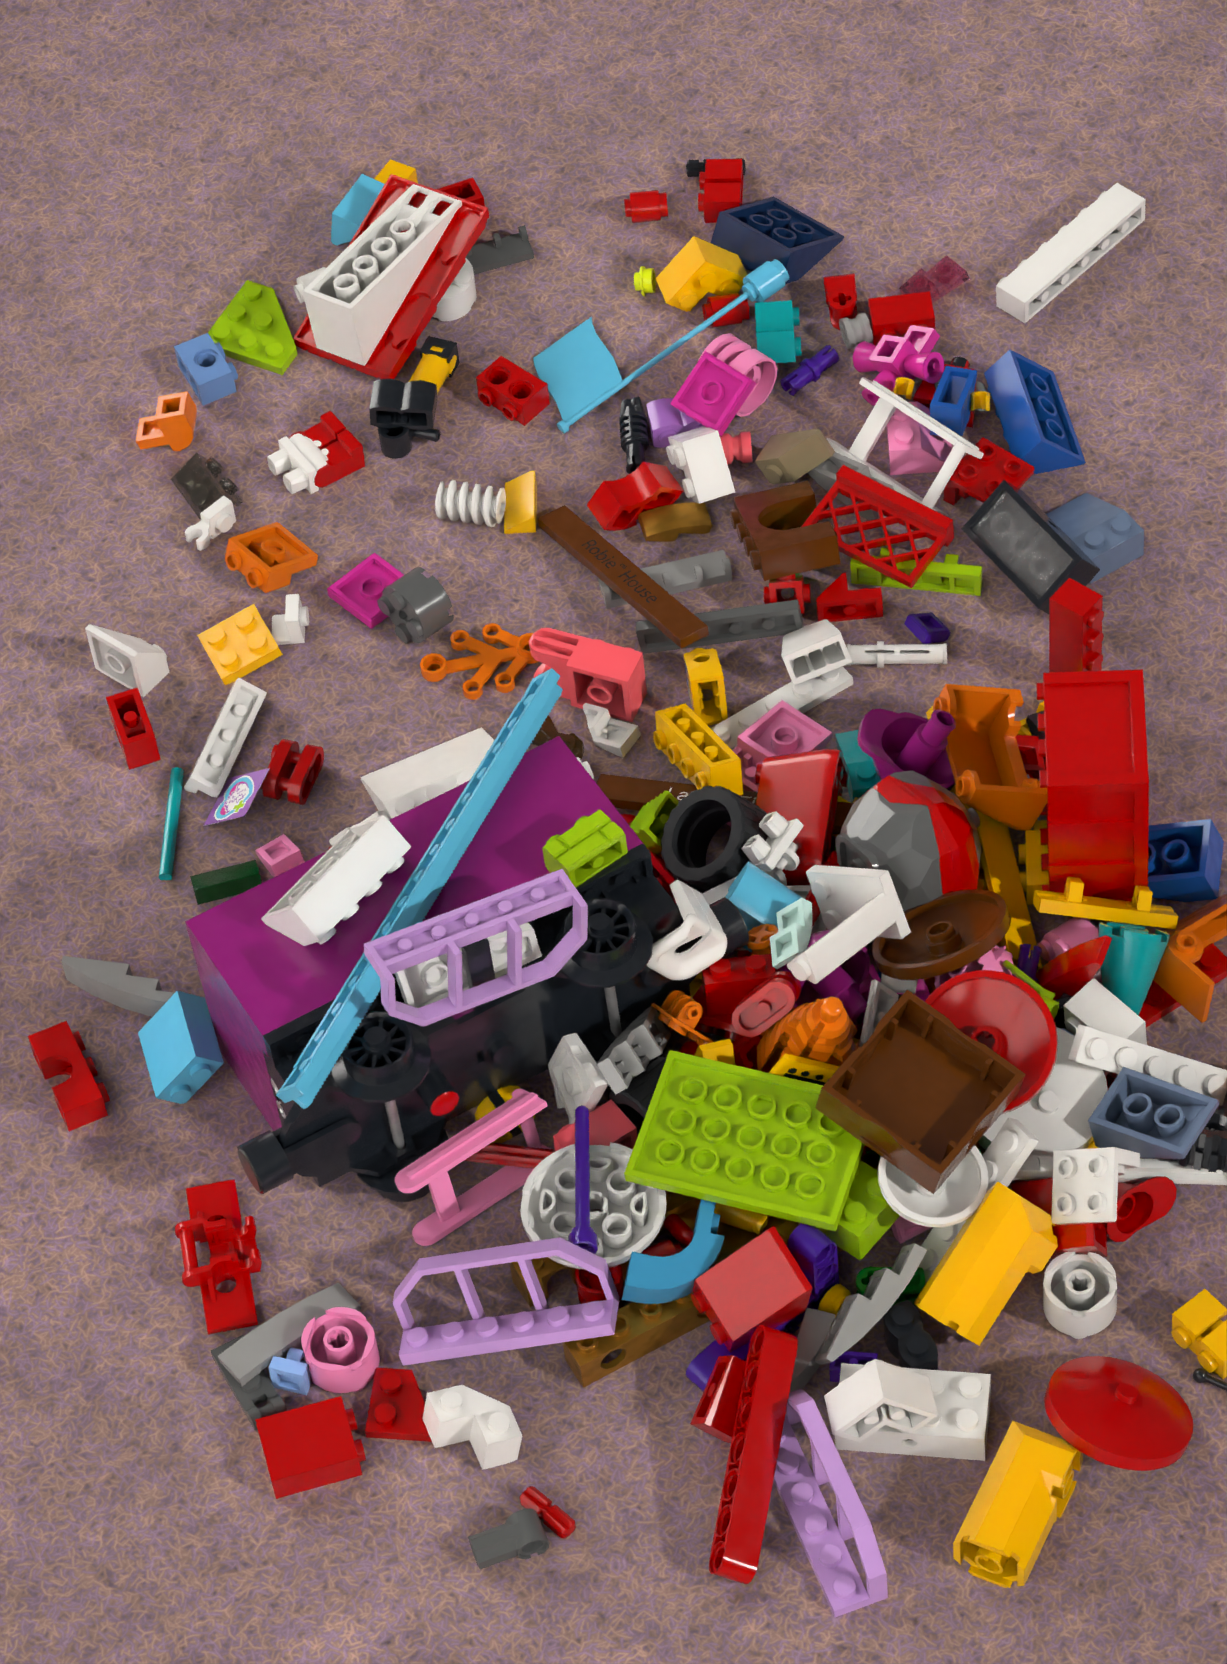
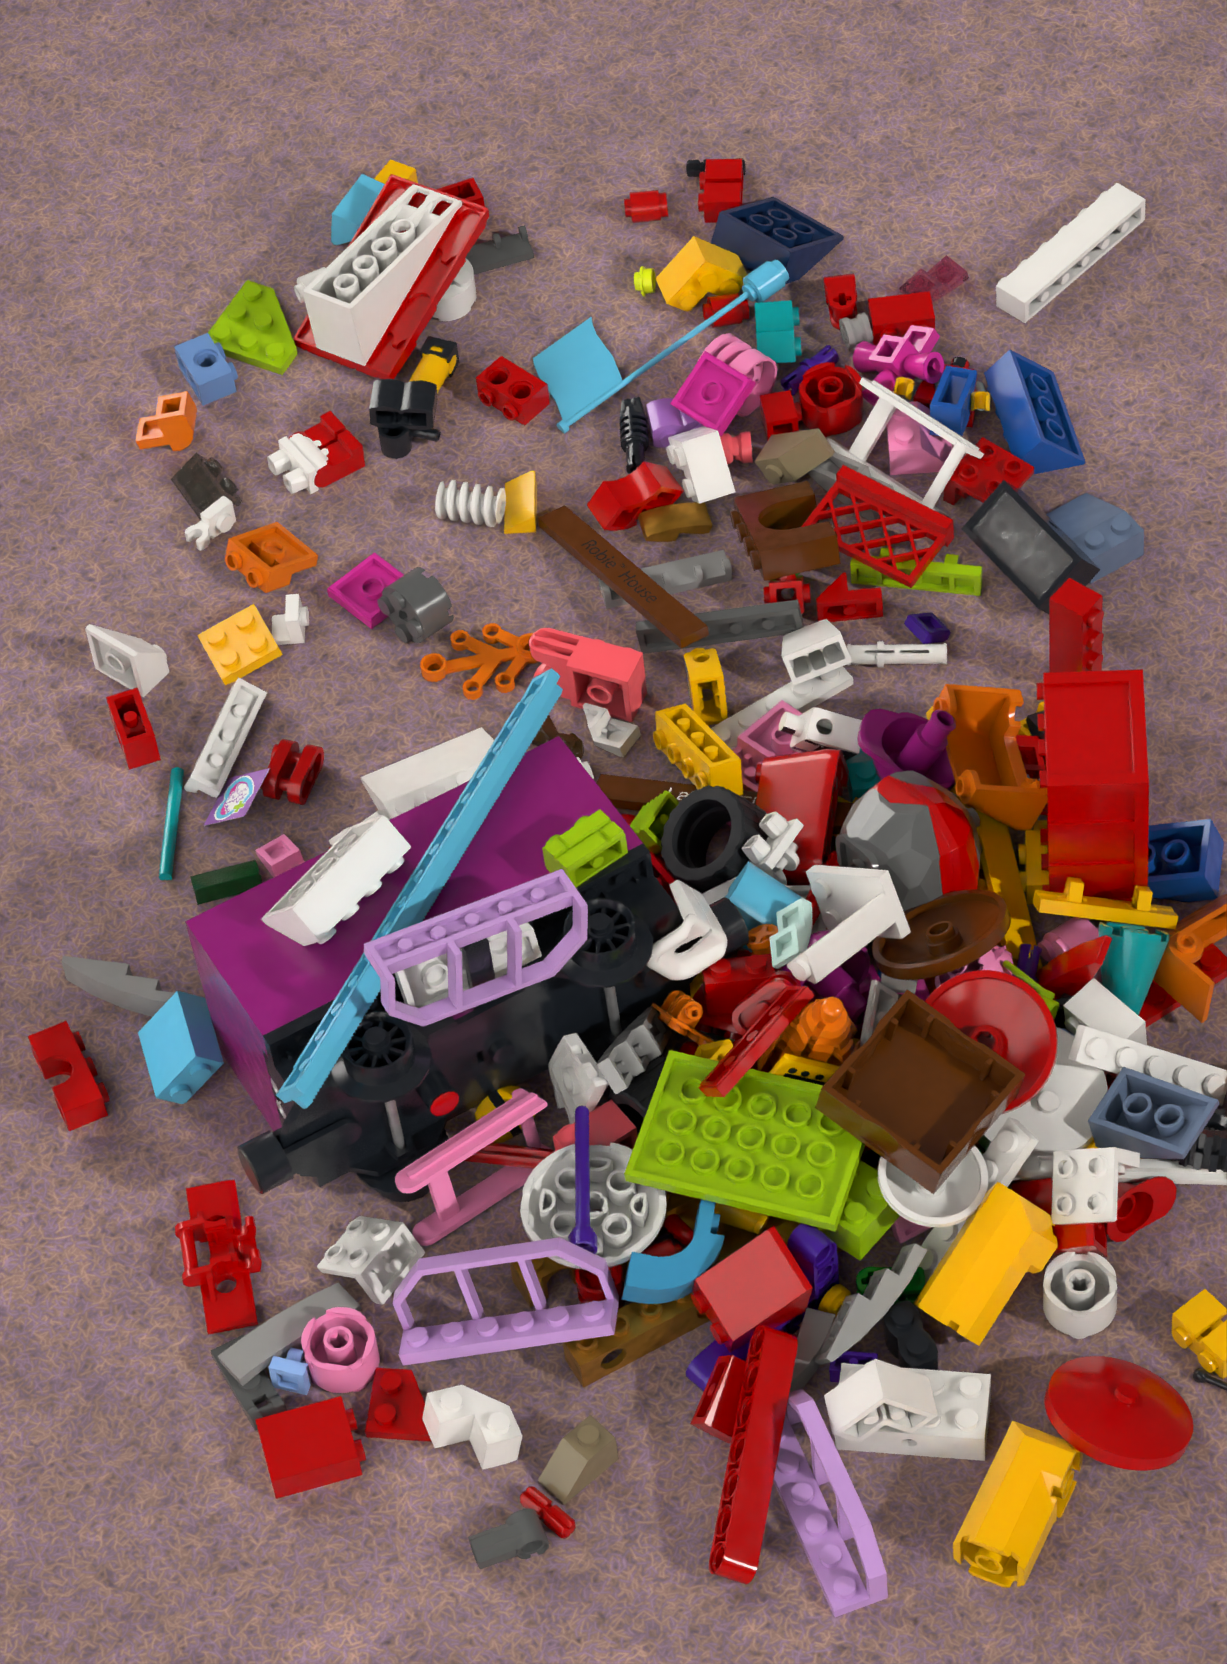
(375, 1254): none -> white bracket
(579, 1460): none -> dark tan slope
(756, 1041): none -> red tile
(779, 409): none -> red brick
(821, 730): none -> white torso
(831, 398): none -> red brick

